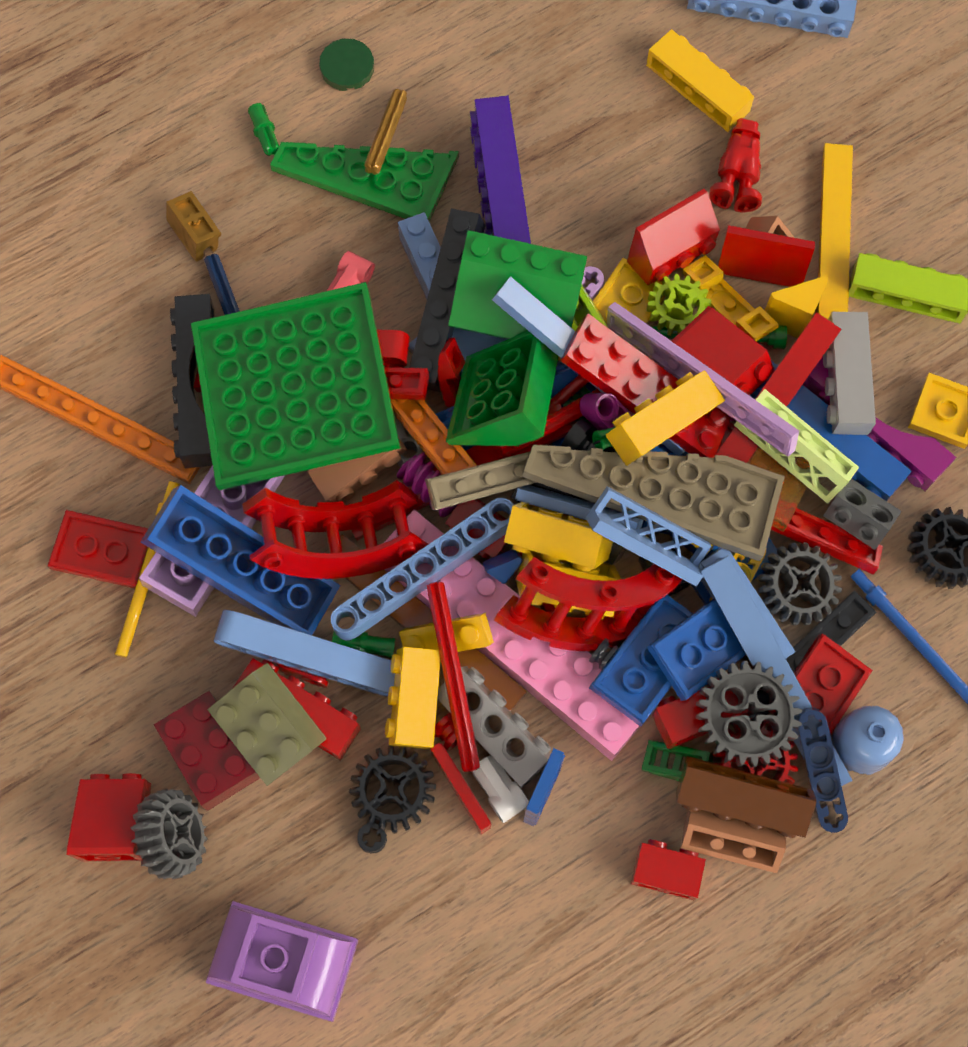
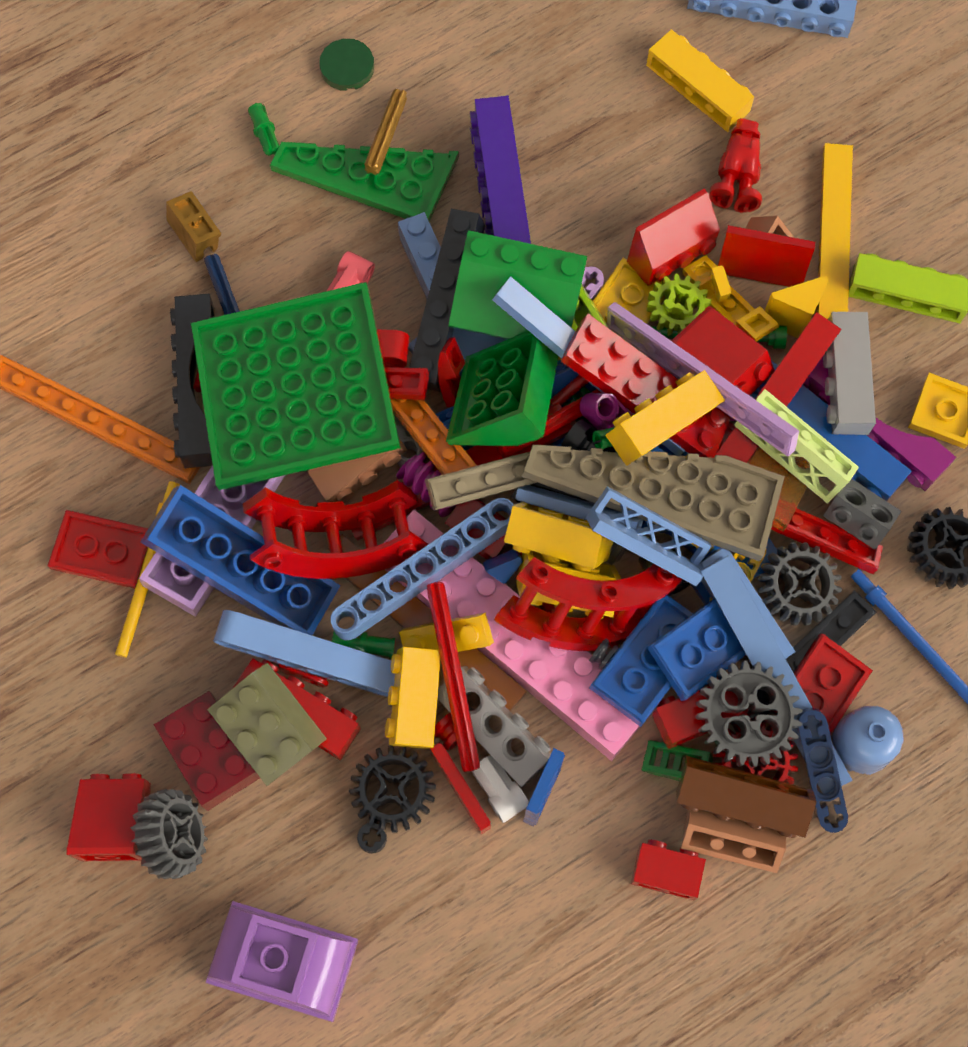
(720, 283): none -> yellow tile

